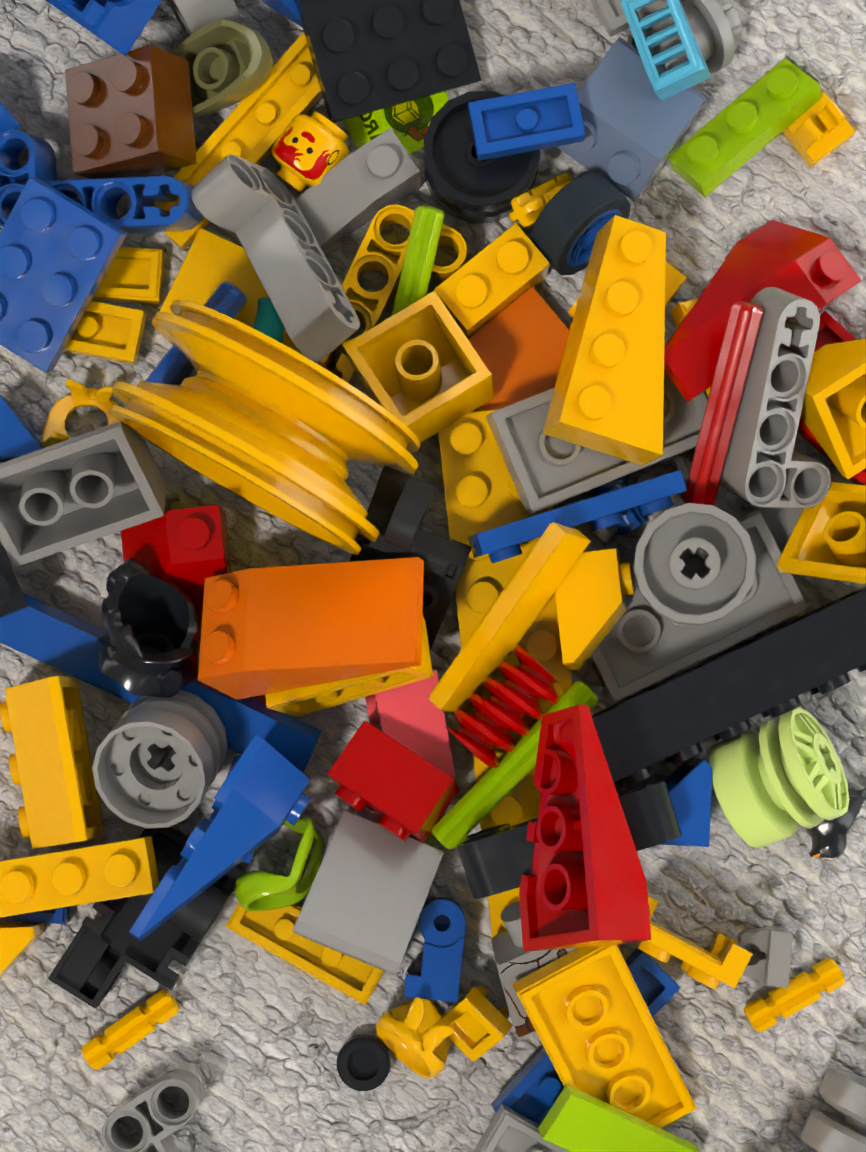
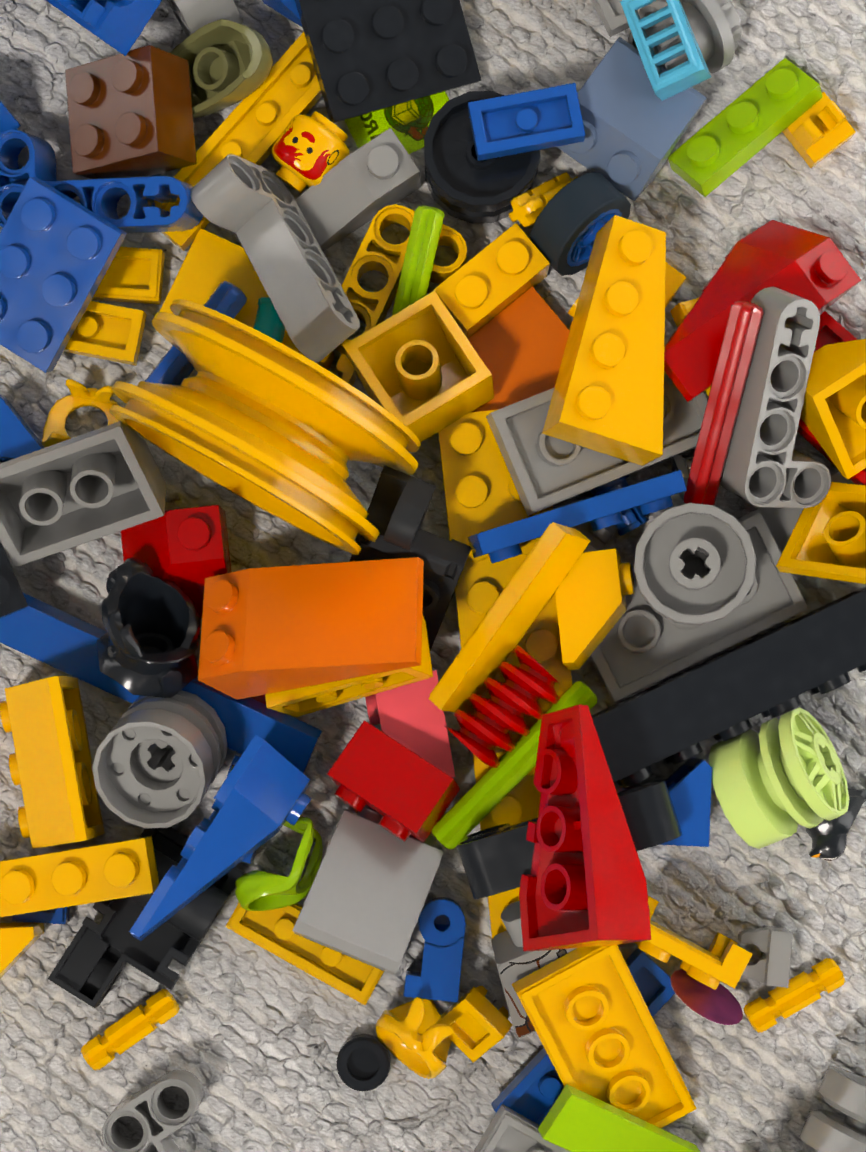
(714, 1005): none -> flat silver sticker

